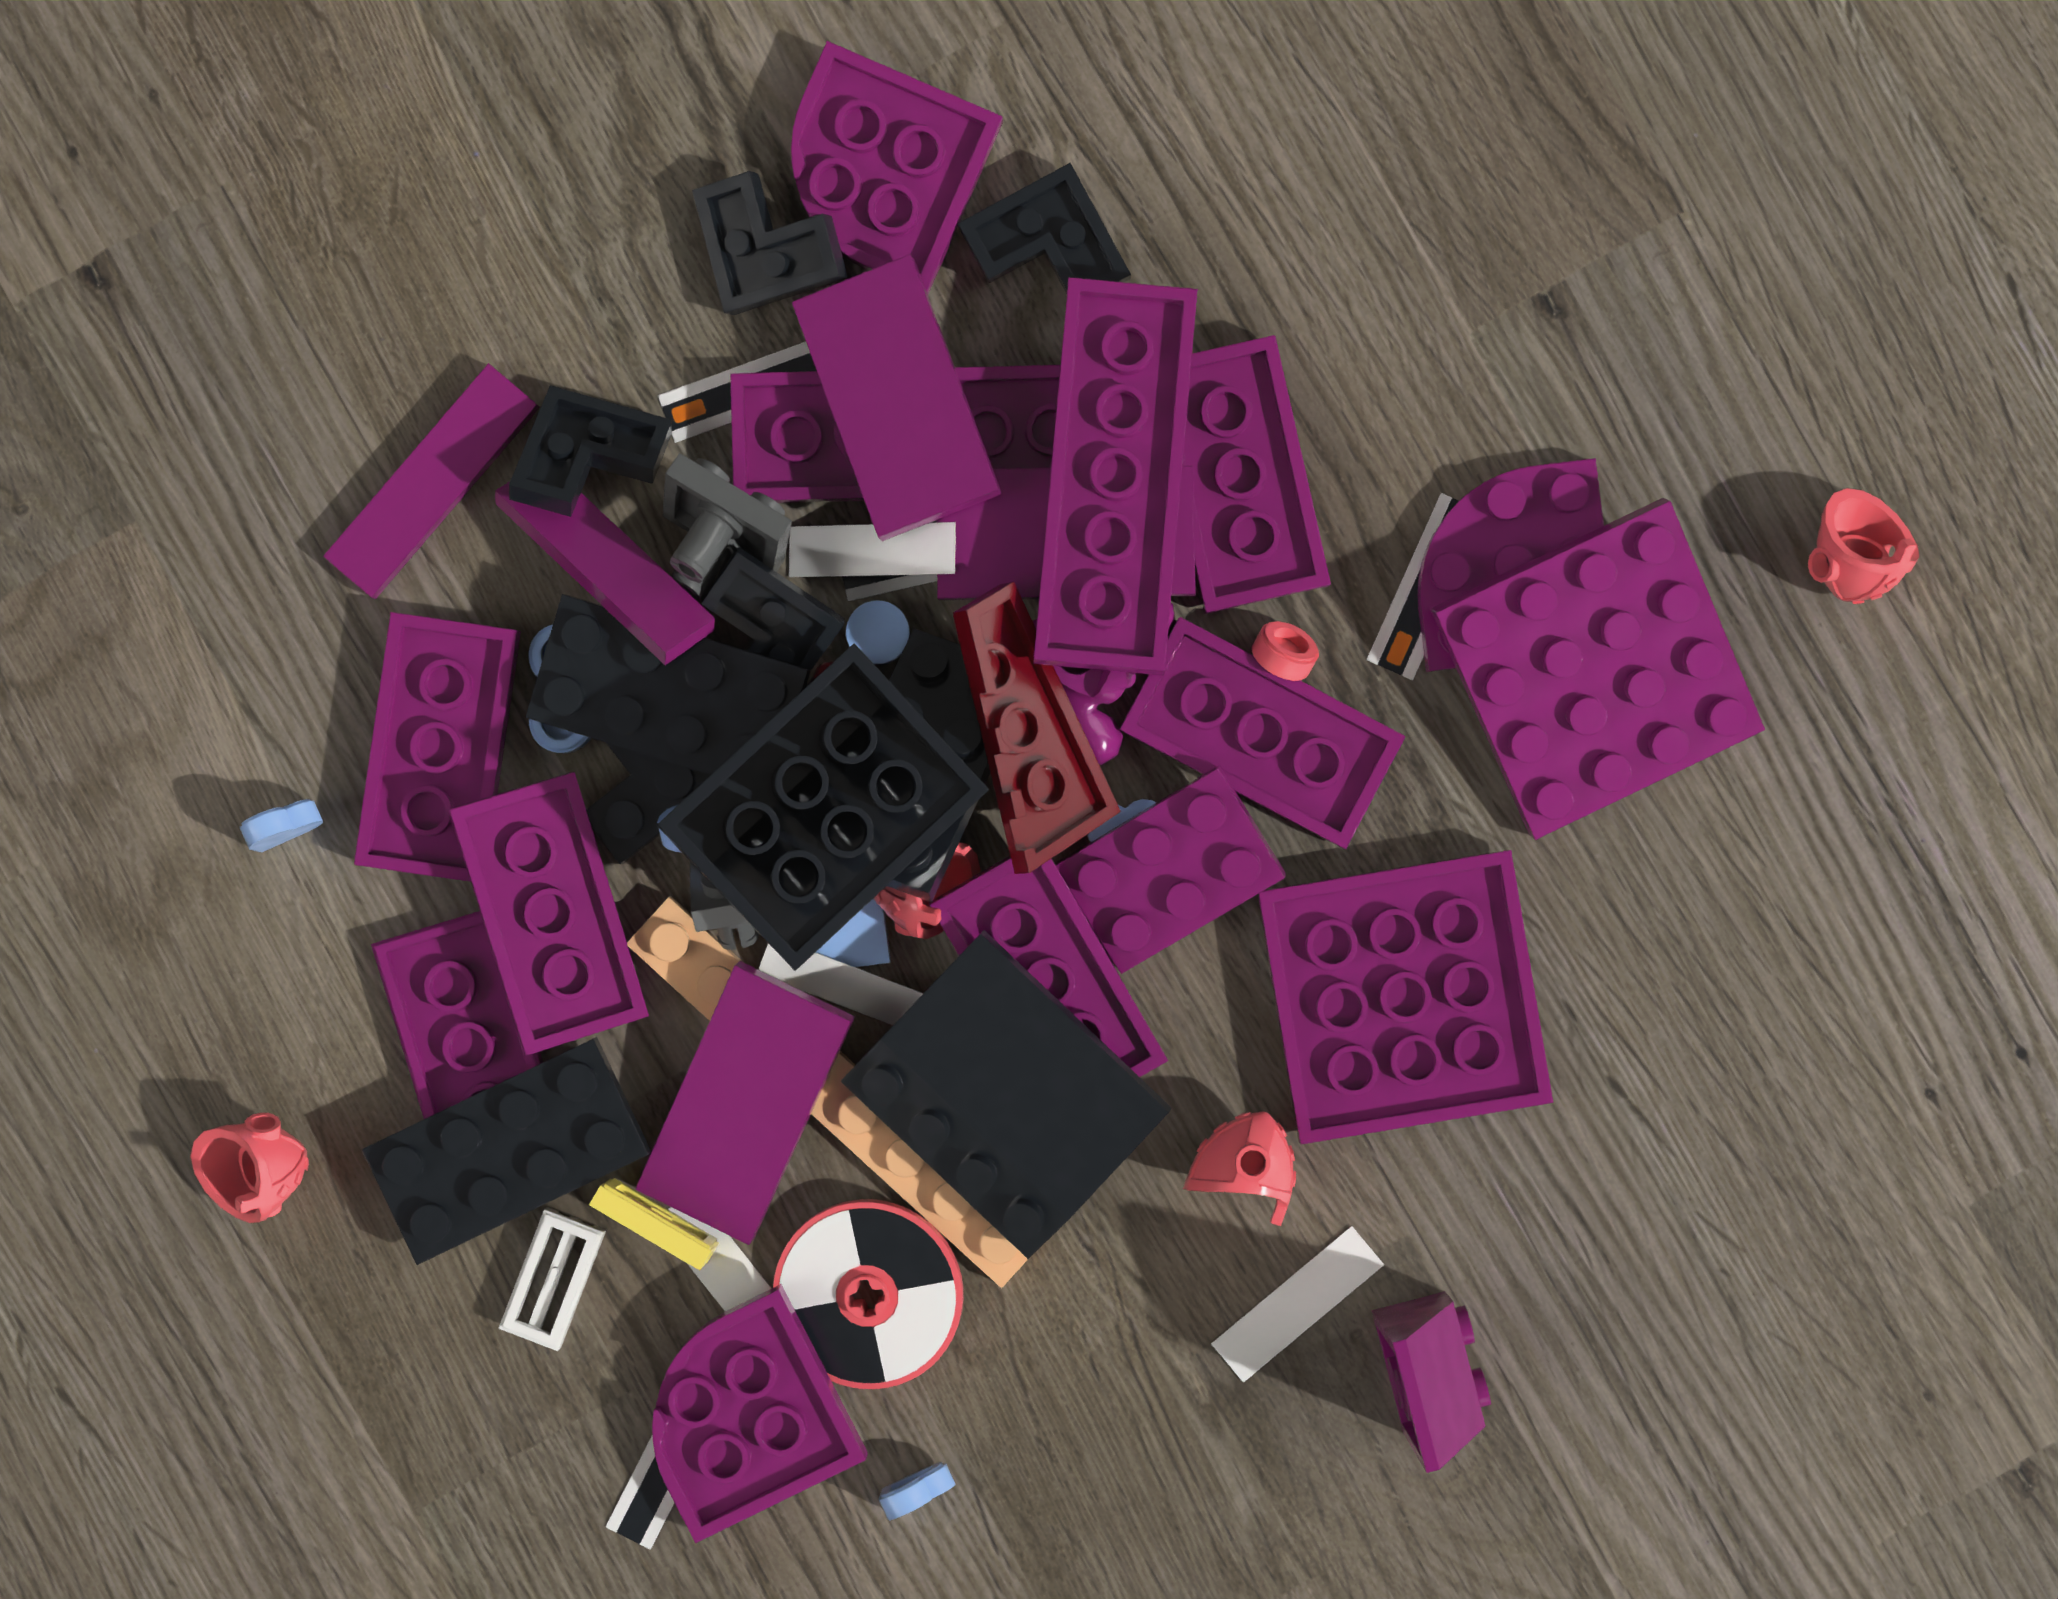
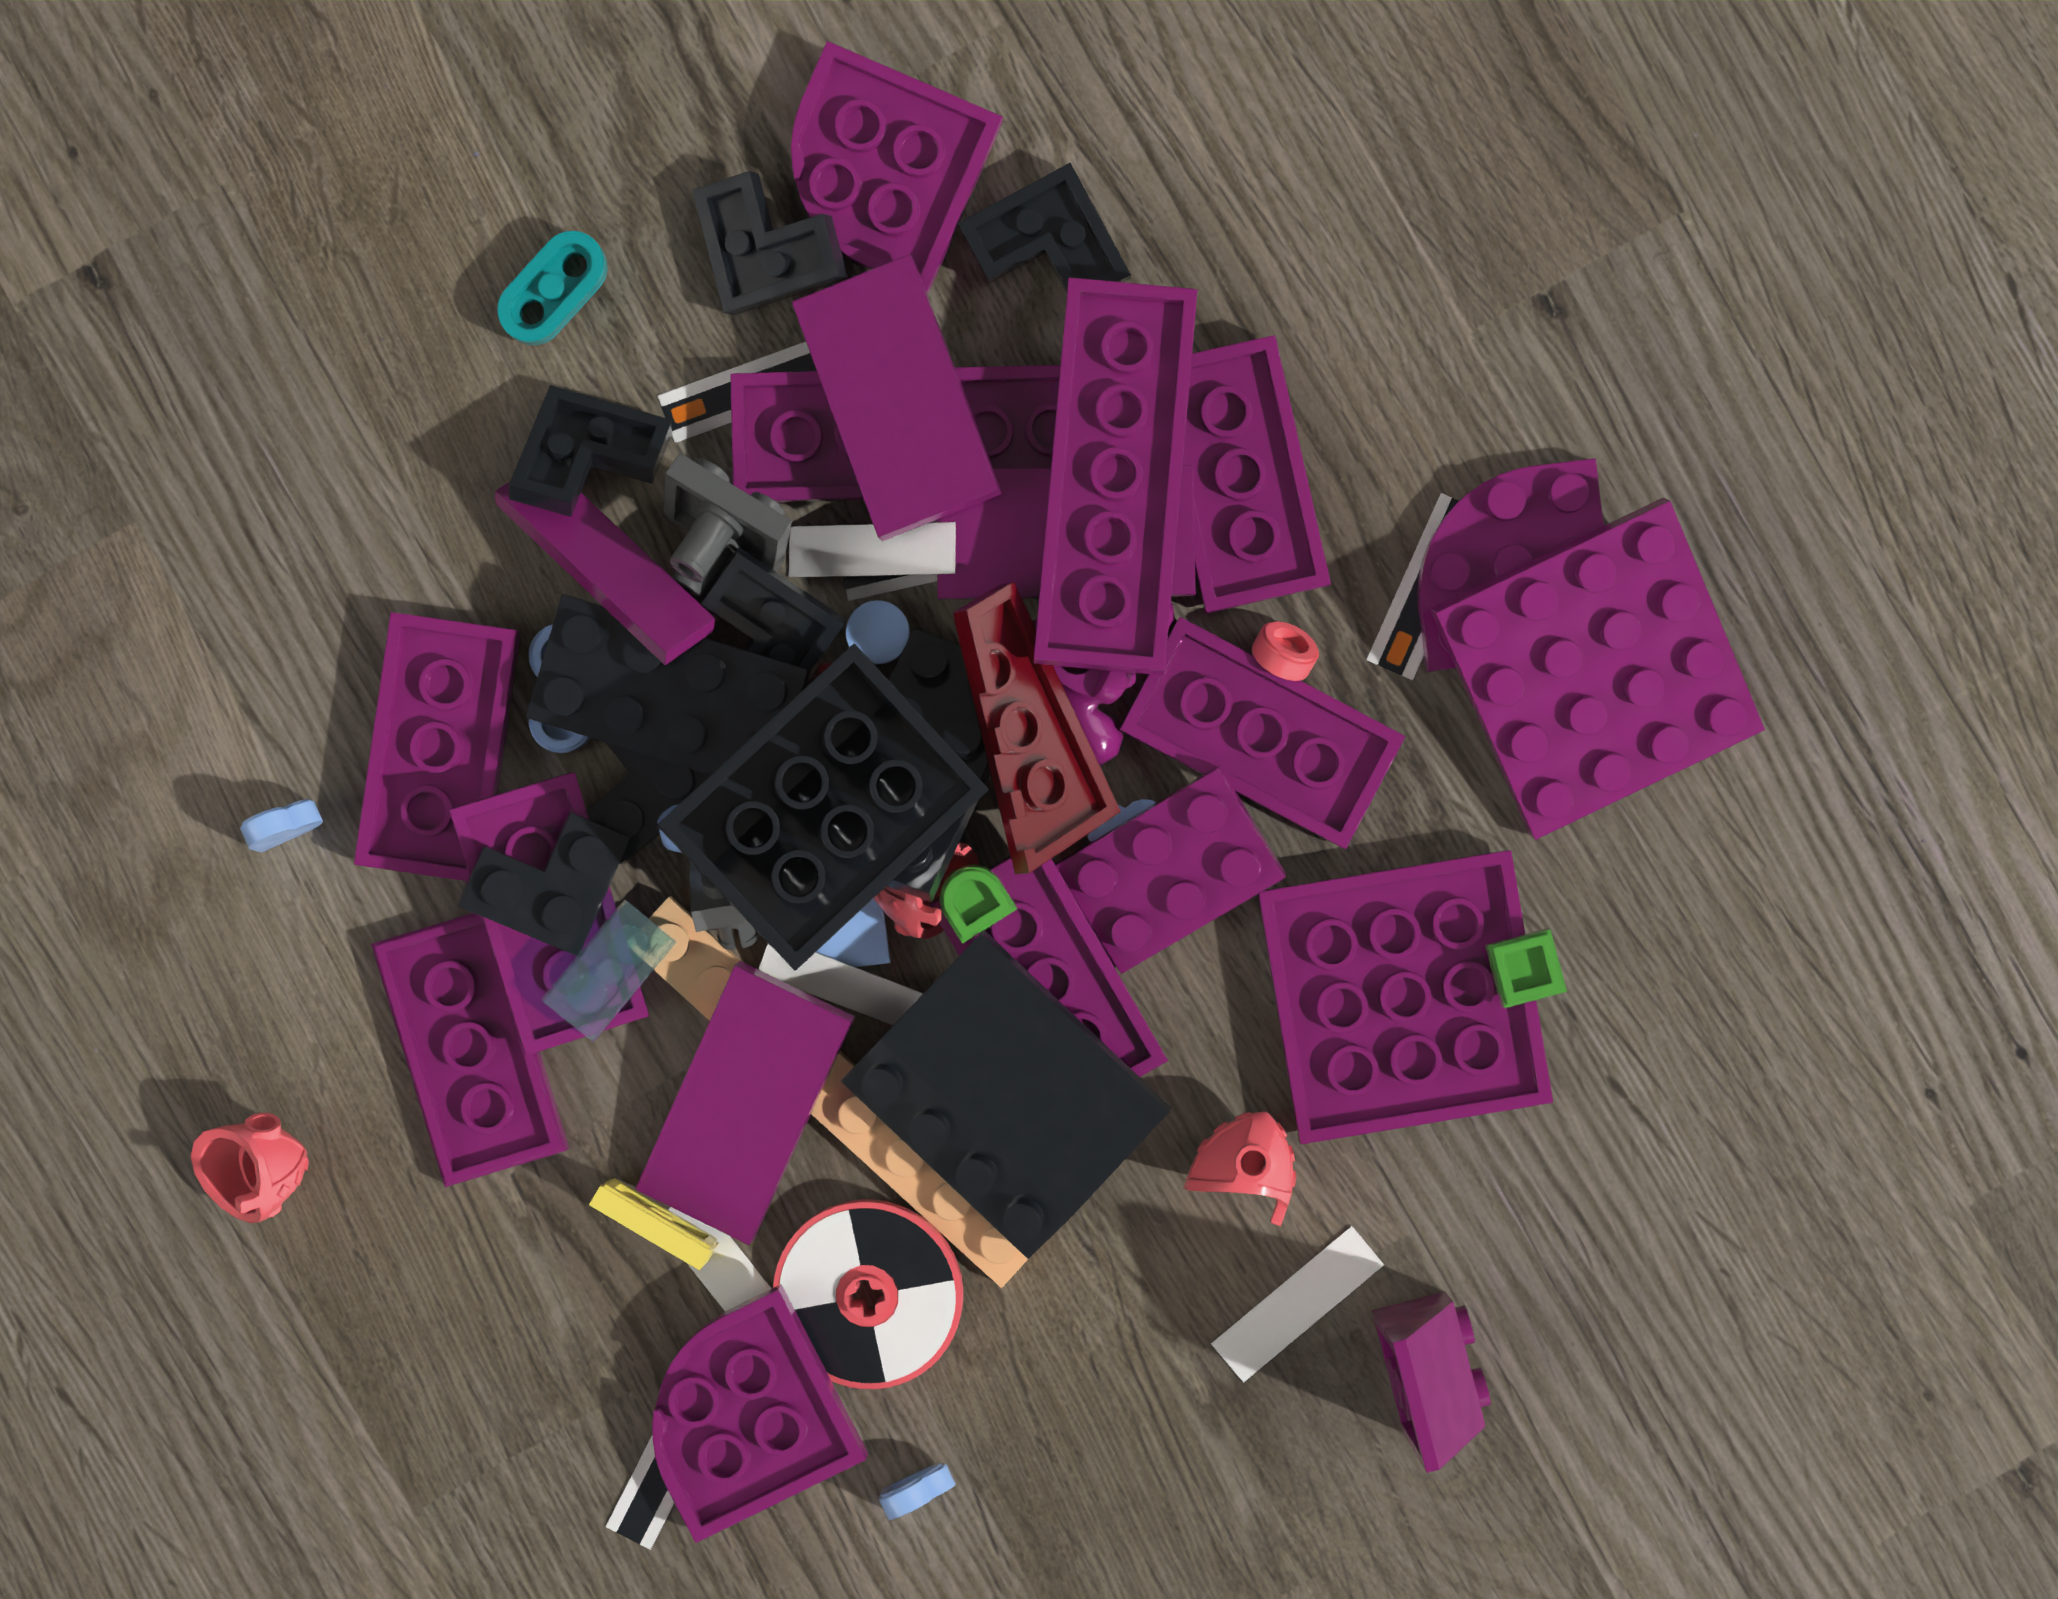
(431, 481): magenta tile -> none
(506, 1151): black plate -> none
(547, 284): none -> teal plate
(554, 902): none -> black plate
(572, 1228): white tile -> none
(608, 970): none -> clear light blue plate
(974, 900): none -> bright green tile
(1526, 968): none -> bright green tile
(1856, 546): coral helmet -> none

